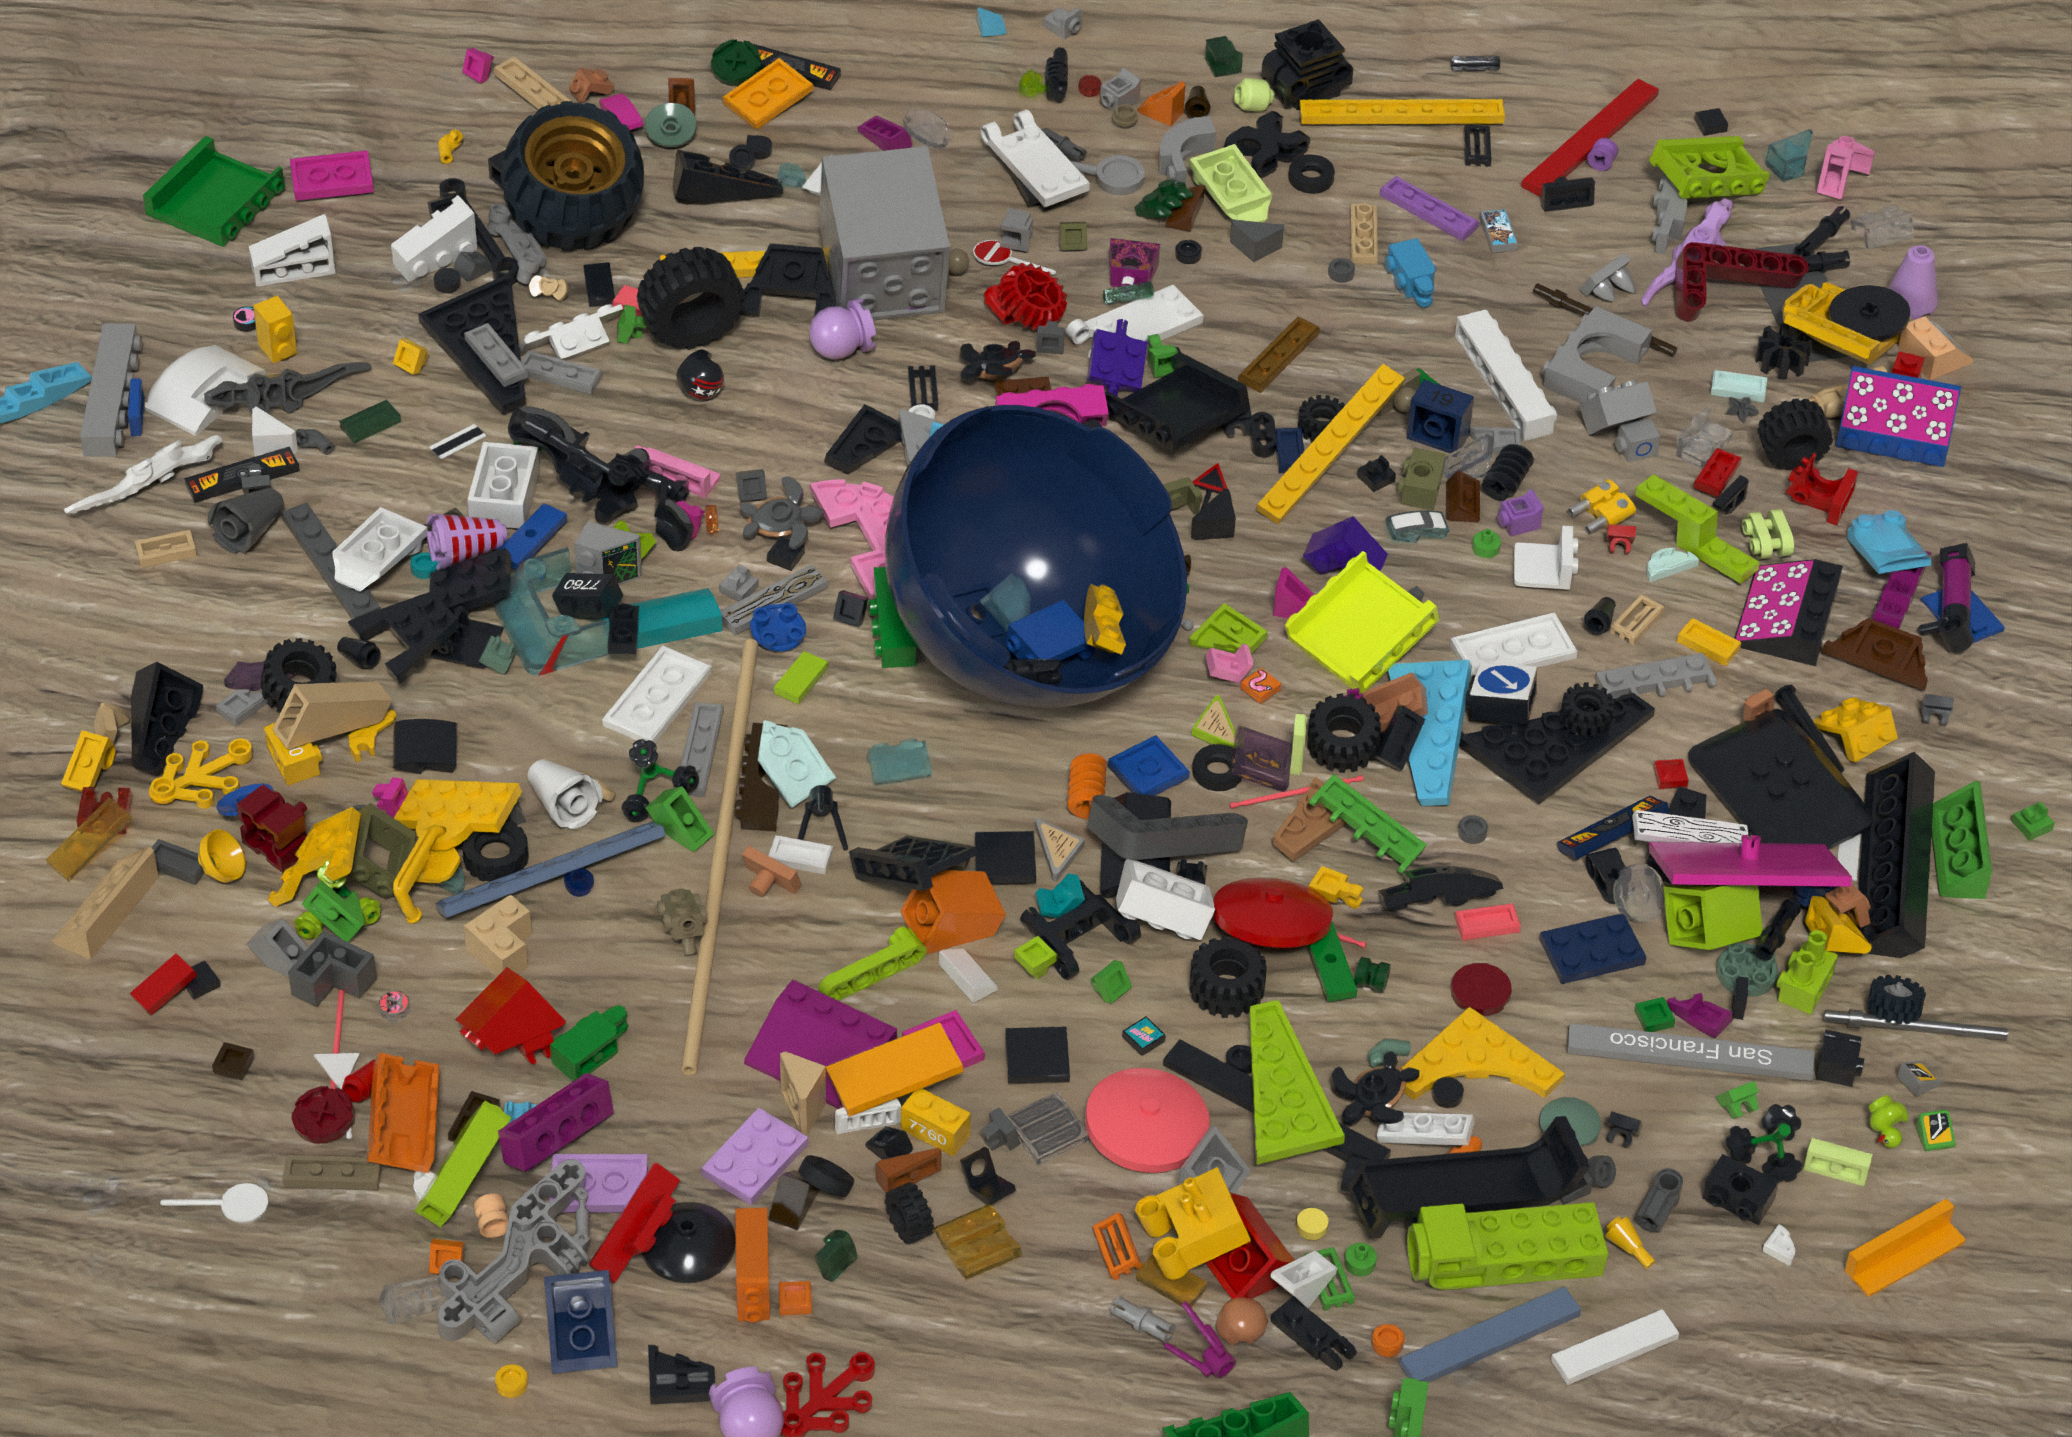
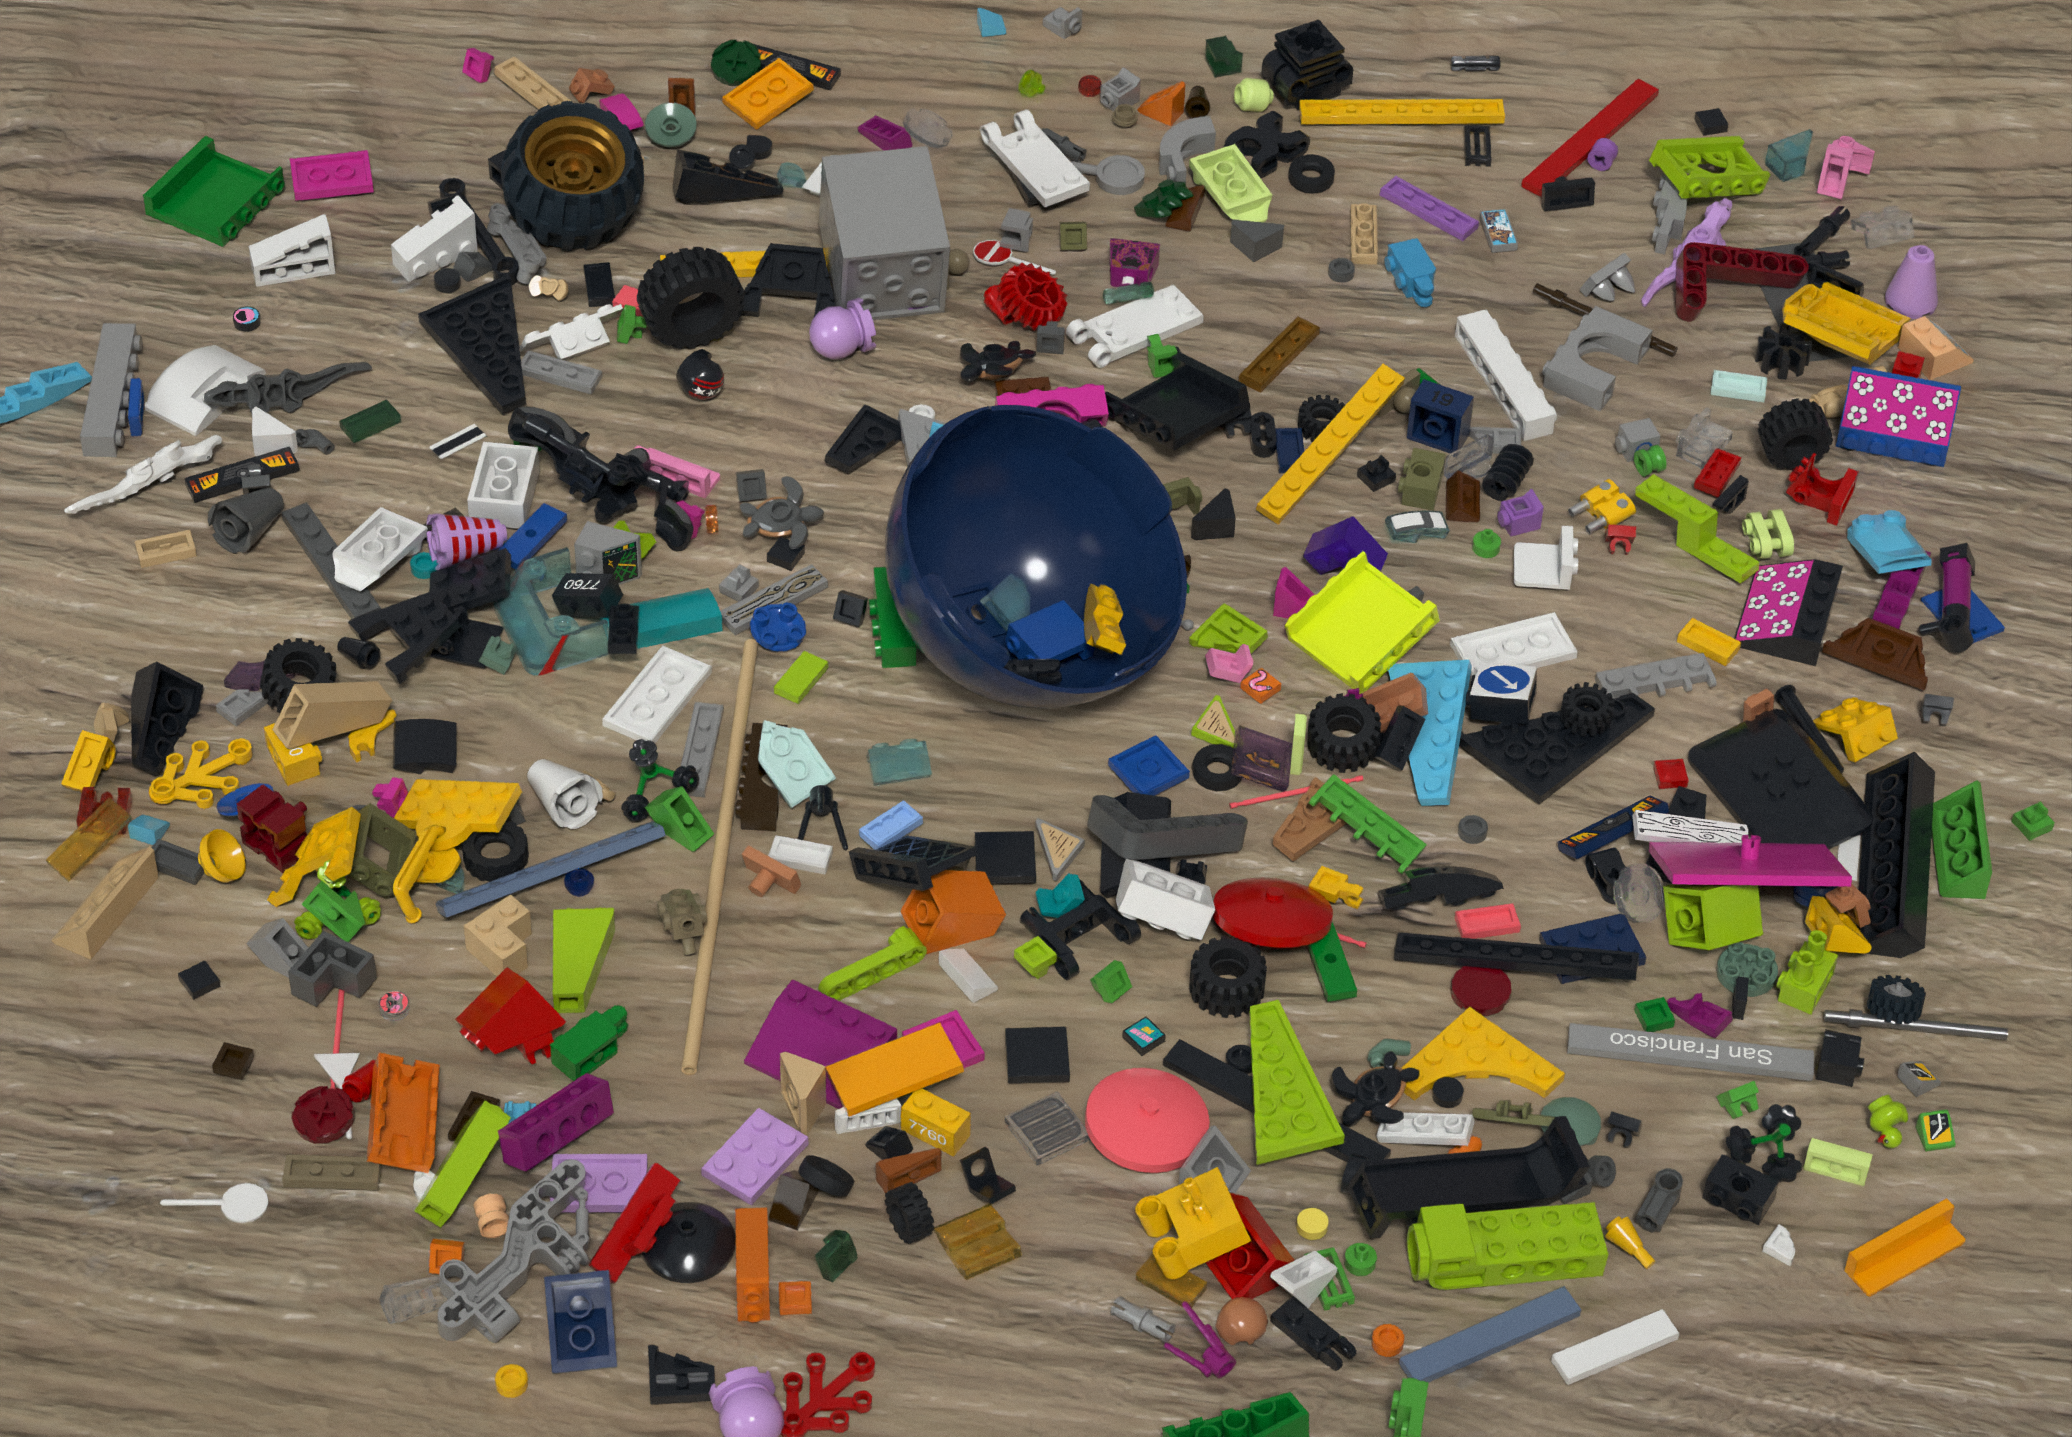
(147, 829): none -> medium azure slope
(163, 984): red tile -> none
(275, 329): yellow brick -> none
(410, 356): yellow tile -> none
(448, 144): yellow arm -> none
(496, 355): light grey tile -> none
(579, 952): none -> lime slope
(867, 506): bright pink plate -> none
(891, 825): none -> light blue plate
(922, 373): black tile -> none
(1000, 1131): dark grey tile -> none
(1057, 75): black hinge -> none
(1086, 781): orange piece -> none
(1117, 360): dark purple plate -> none
(1125, 1265): orange tile -> none
(1188, 252): black tile -> none
(1211, 481): piece -> none
(1378, 972): dark green wheel -> none
(1503, 1110): none -> olive piece
(1517, 956): none -> black tile
(1600, 616): black cone -> none
(1617, 406): light grey brick -> none
(1617, 626): tan tile -> none
(1650, 460): none -> bright green wheel
(1669, 562): light aqua tile -> none
(1742, 408): dark grey plant -> none
(1774, 934): black pin -> none
(1824, 274): none -> black slope
(1871, 311): black piece -> none

